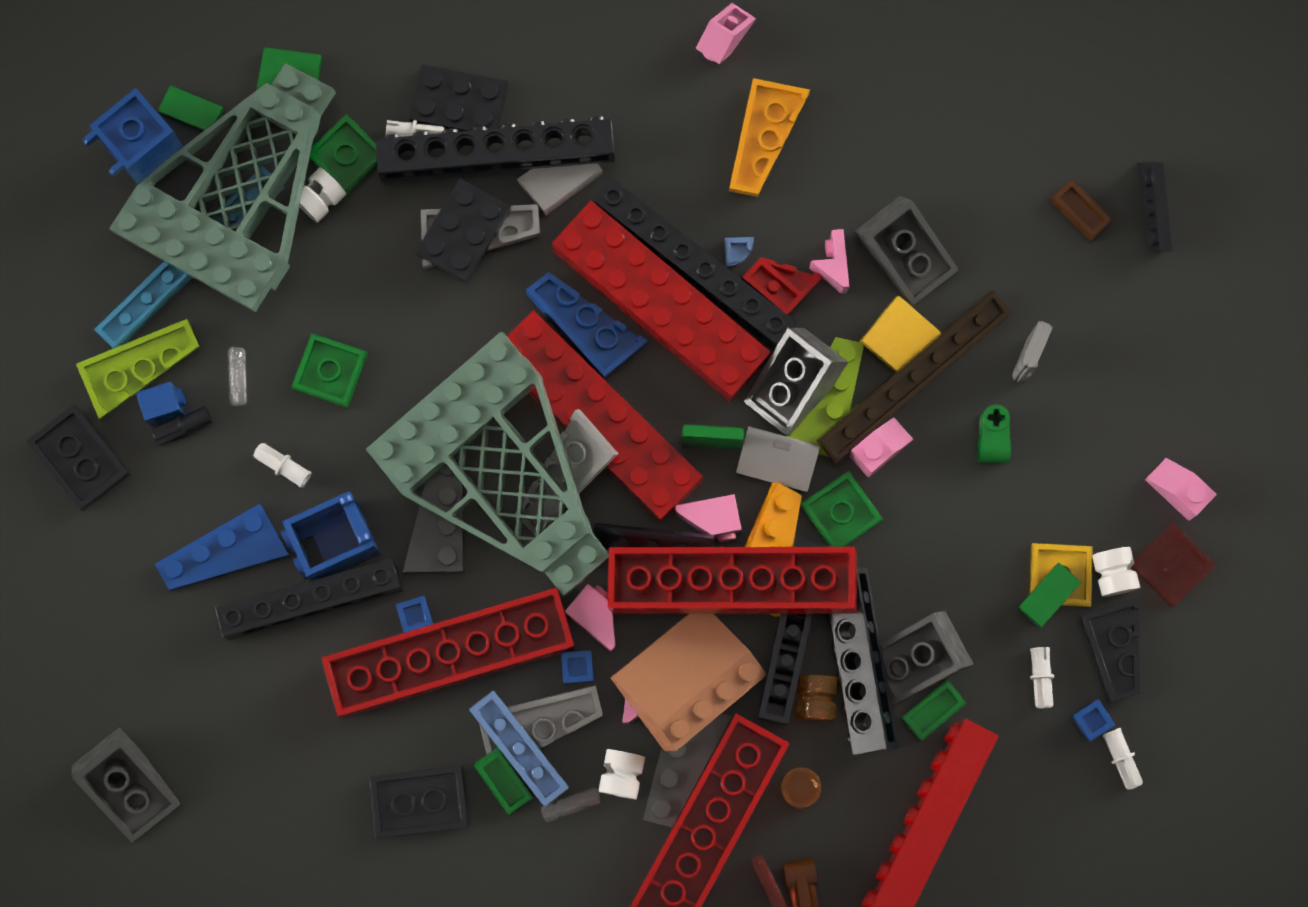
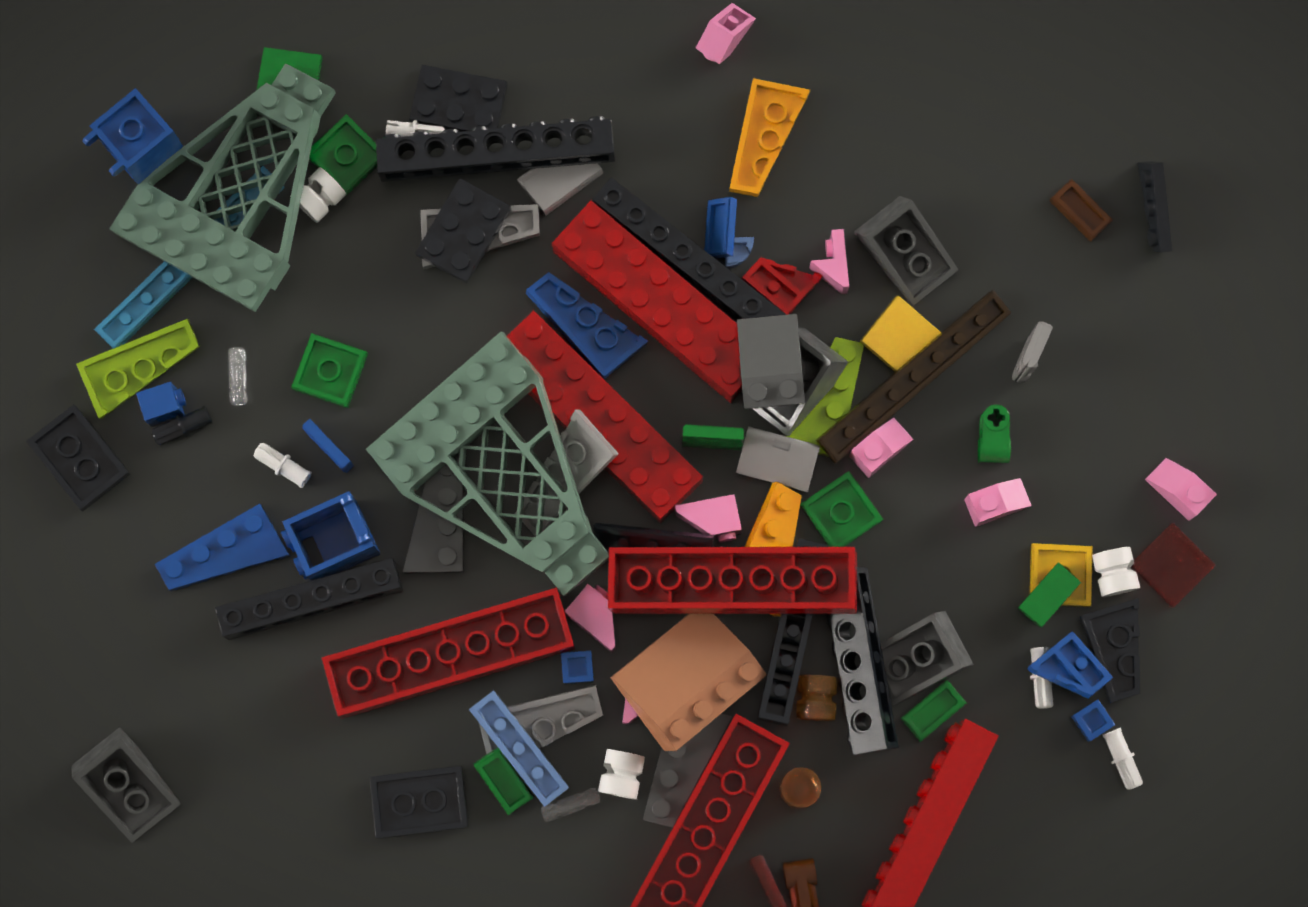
(189, 109): green tile -> none
(327, 446): none -> blue tile
(414, 614): blue plate -> none
(720, 227): none -> blue tile
(770, 361): none -> dark grey slope
(997, 501): none -> bright pink slope
(1072, 667): none -> blue wing

